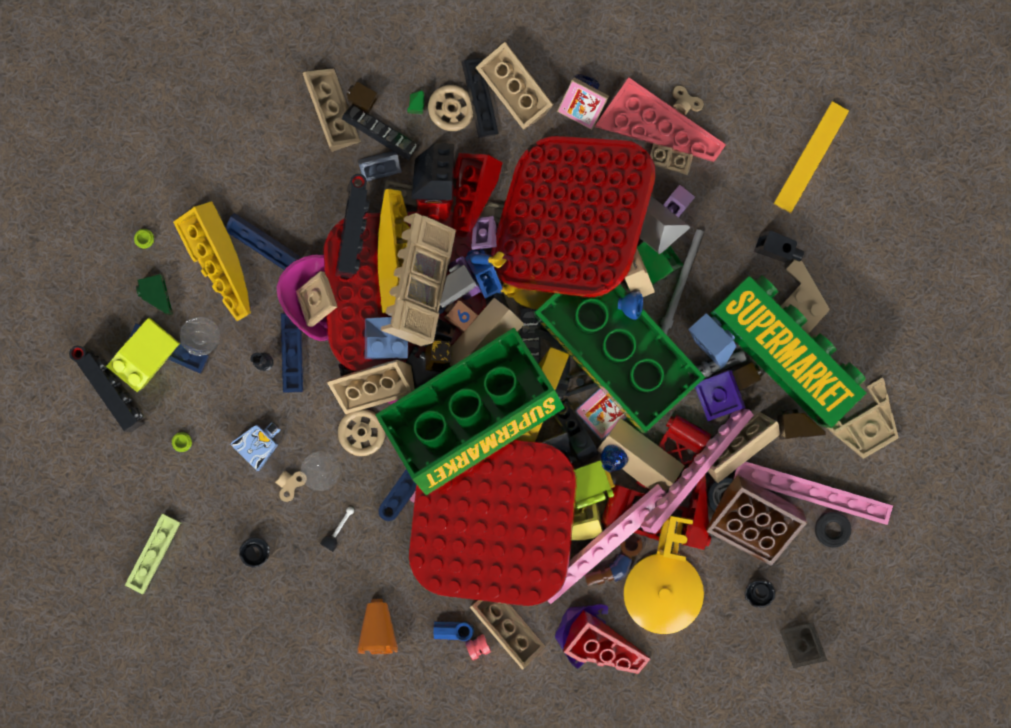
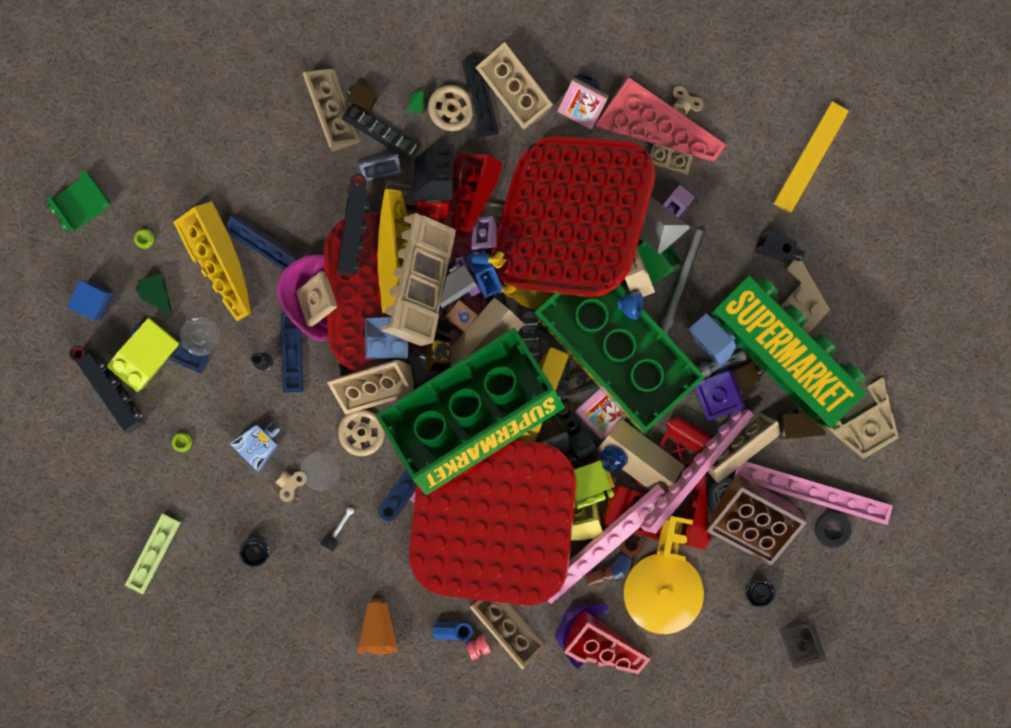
(79, 203): none -> green panel
(90, 300): none -> blue head

